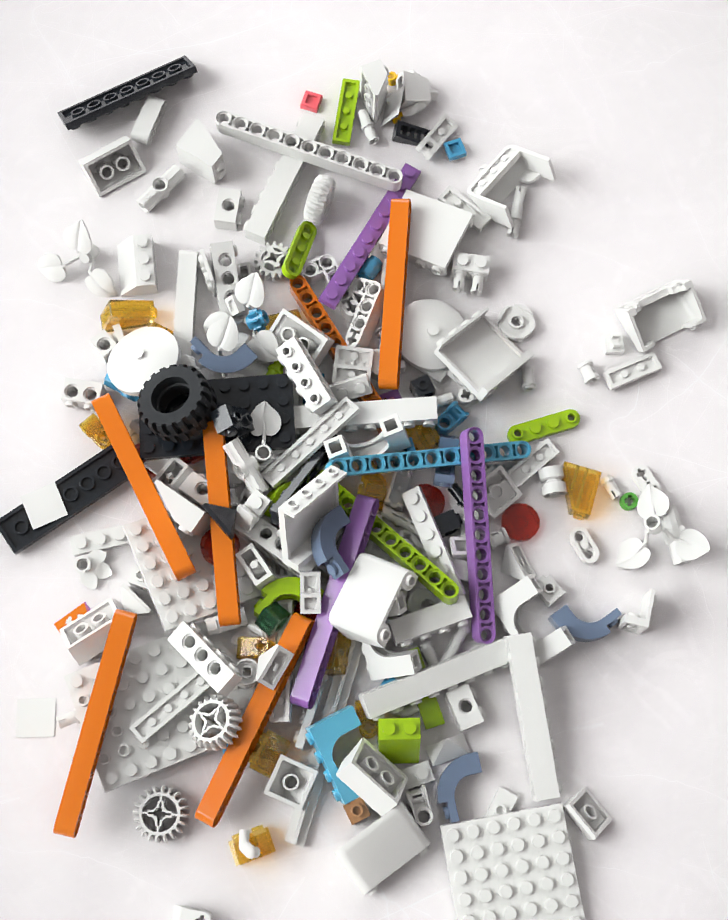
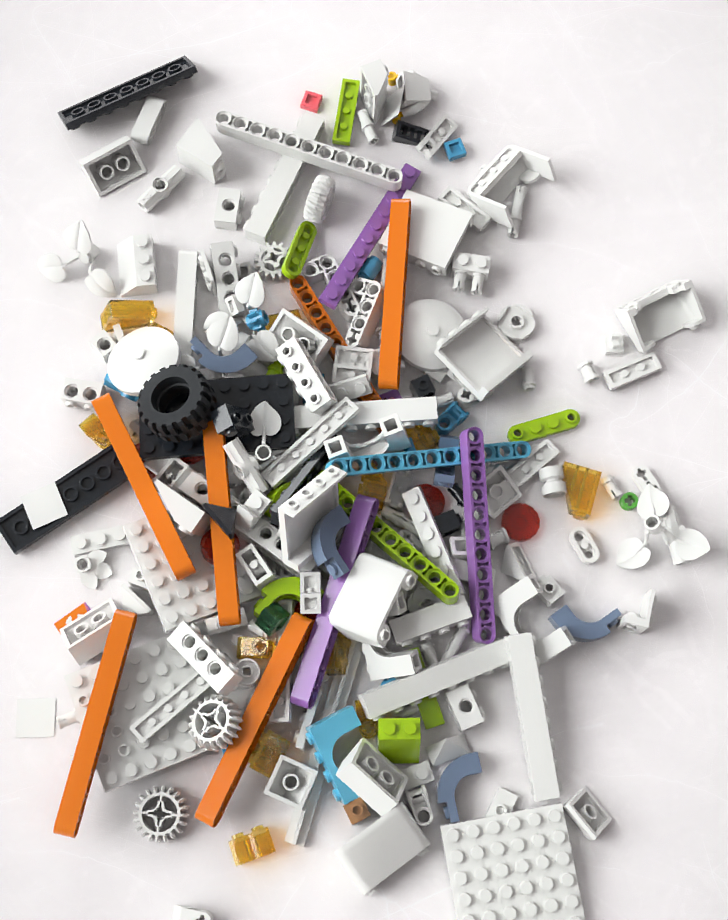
(246, 847): white arm -> none
(272, 665): white slope -> none

